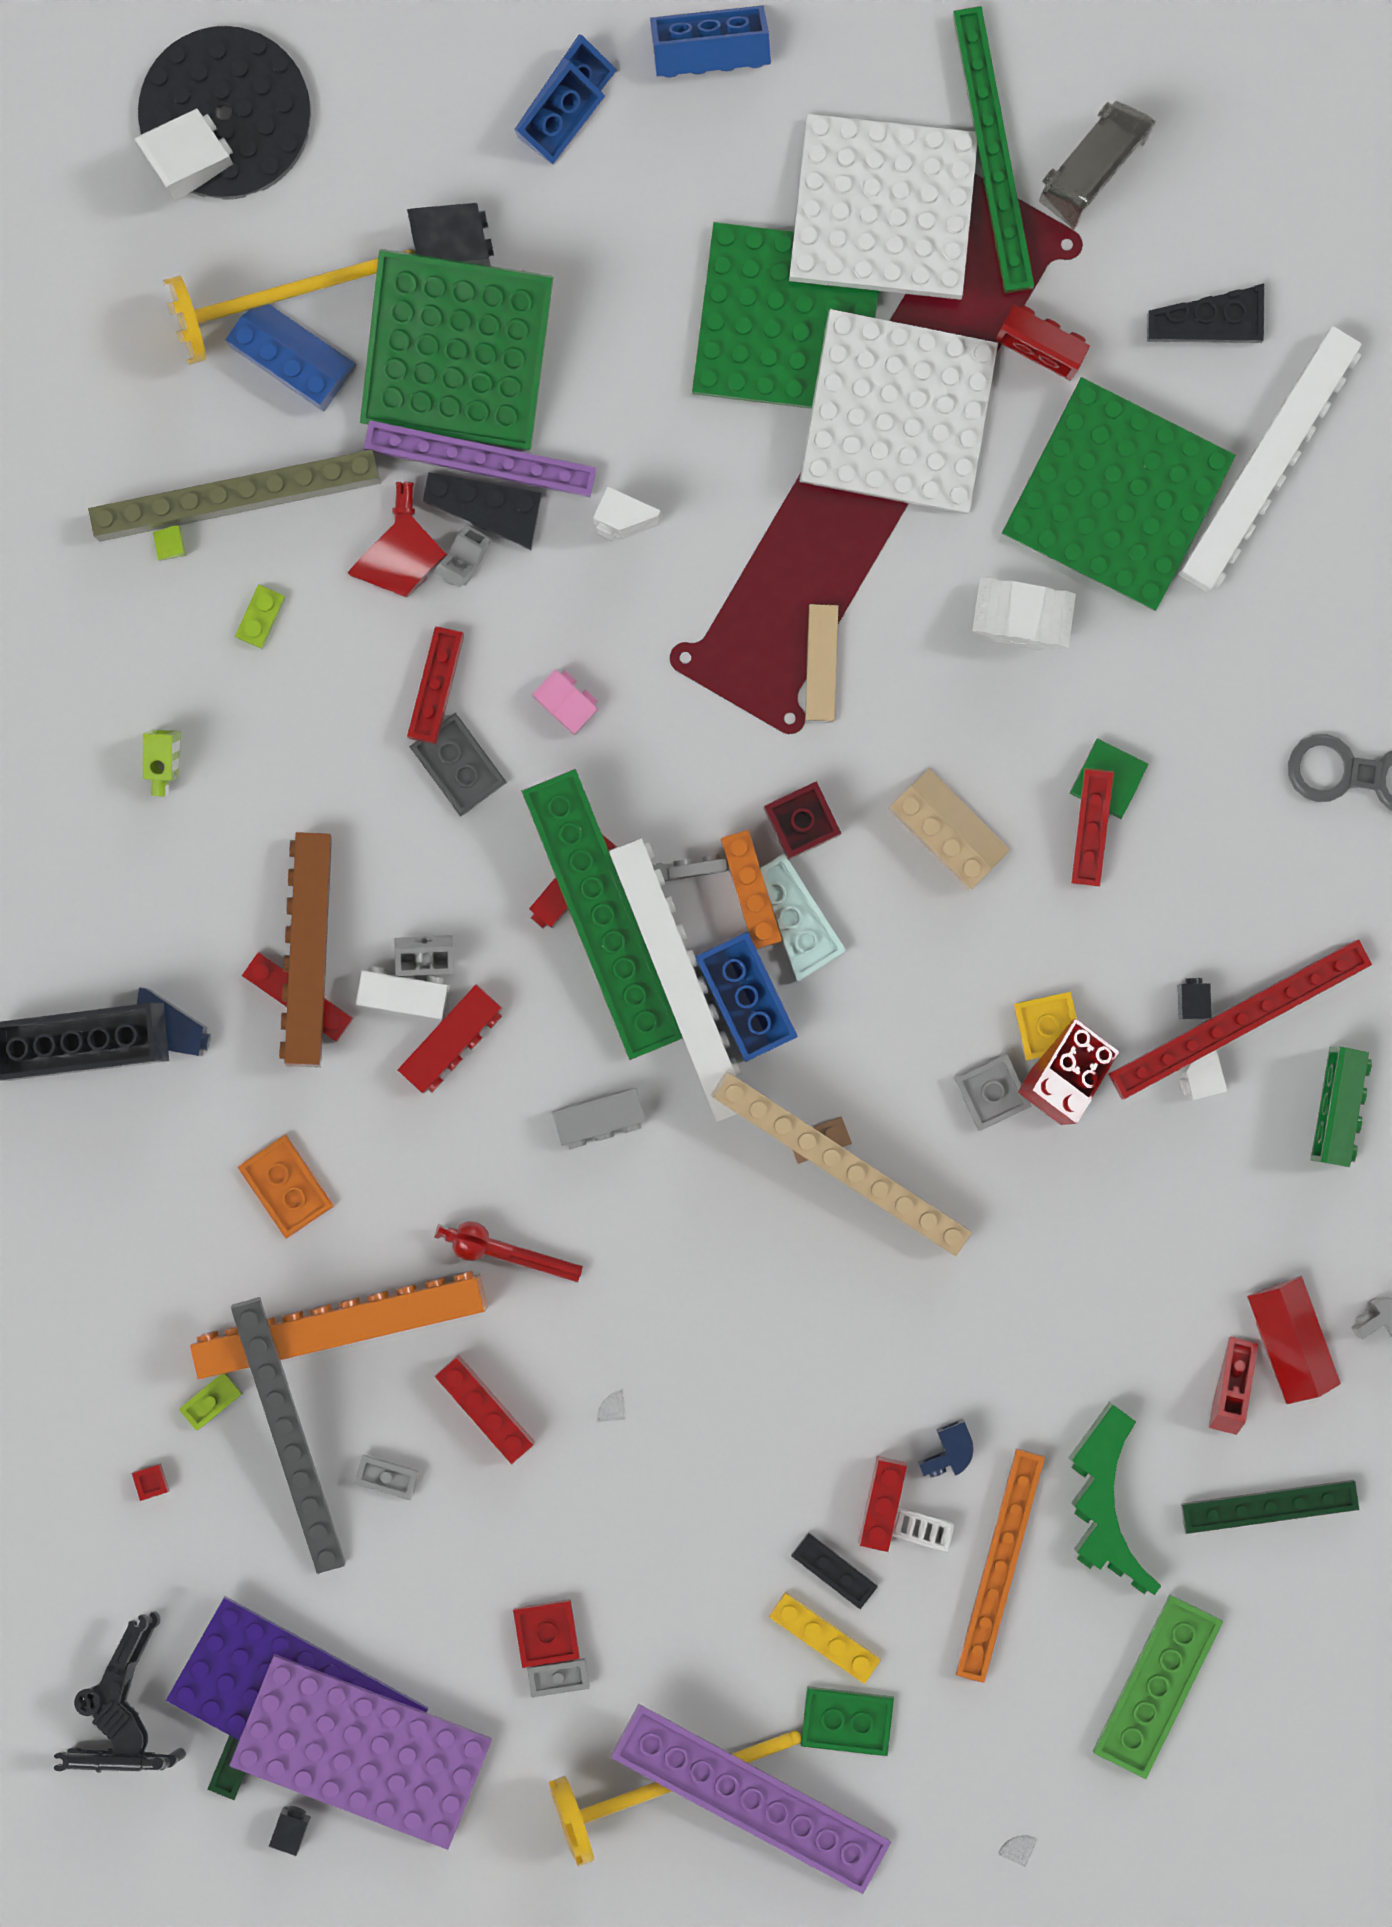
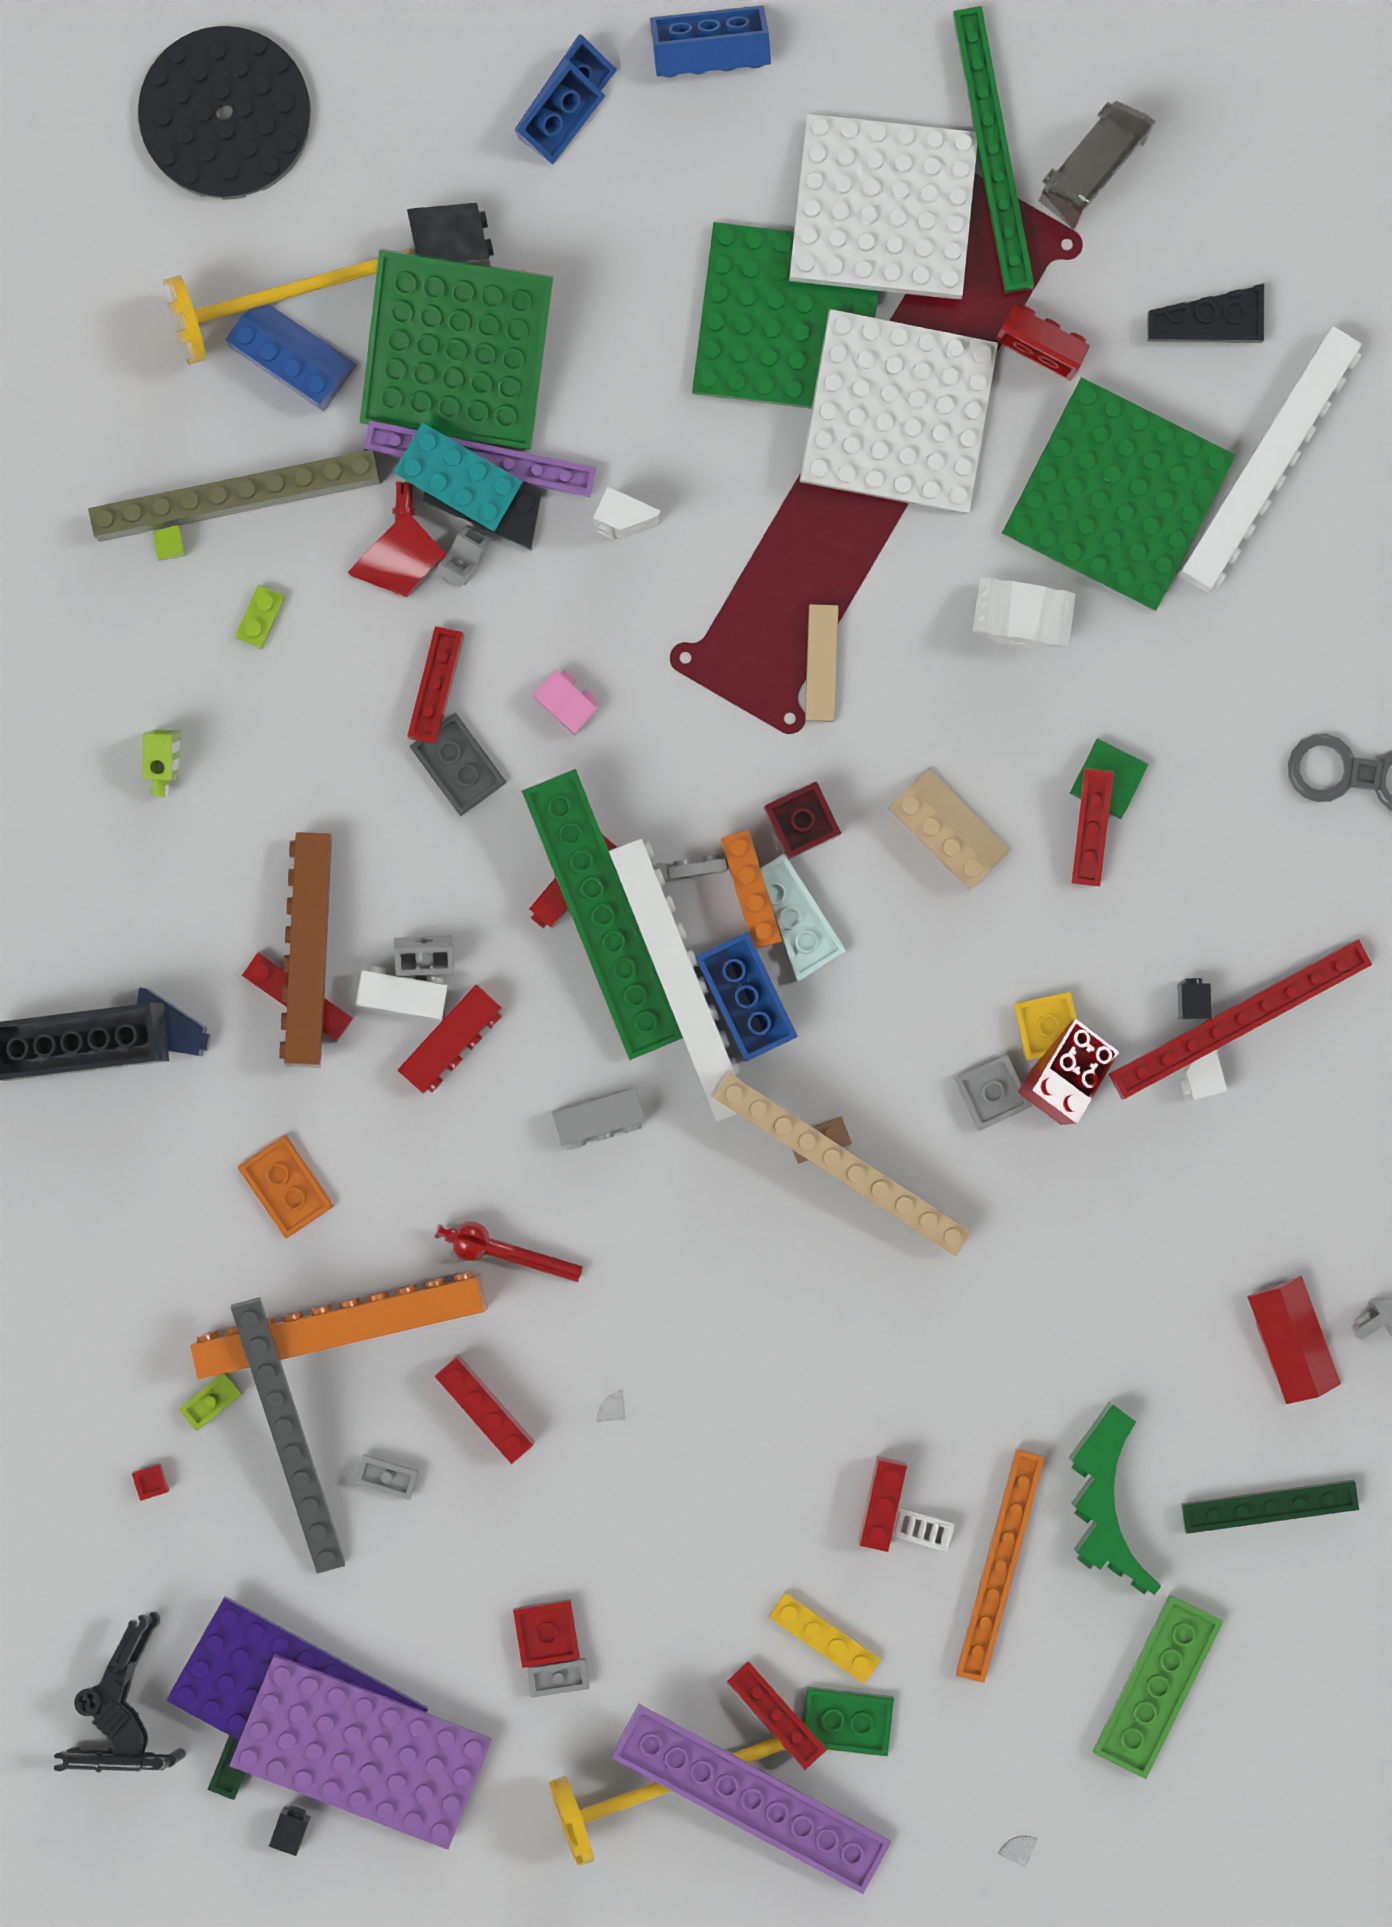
(185, 152): white slope -> none
(458, 477): none -> teal plate
(776, 1715): none -> red plate
(834, 1570): black tile -> none
(957, 1451): dark blue brick -> none
(1234, 1386): red slope -> none
(1340, 1106): green slope -> none

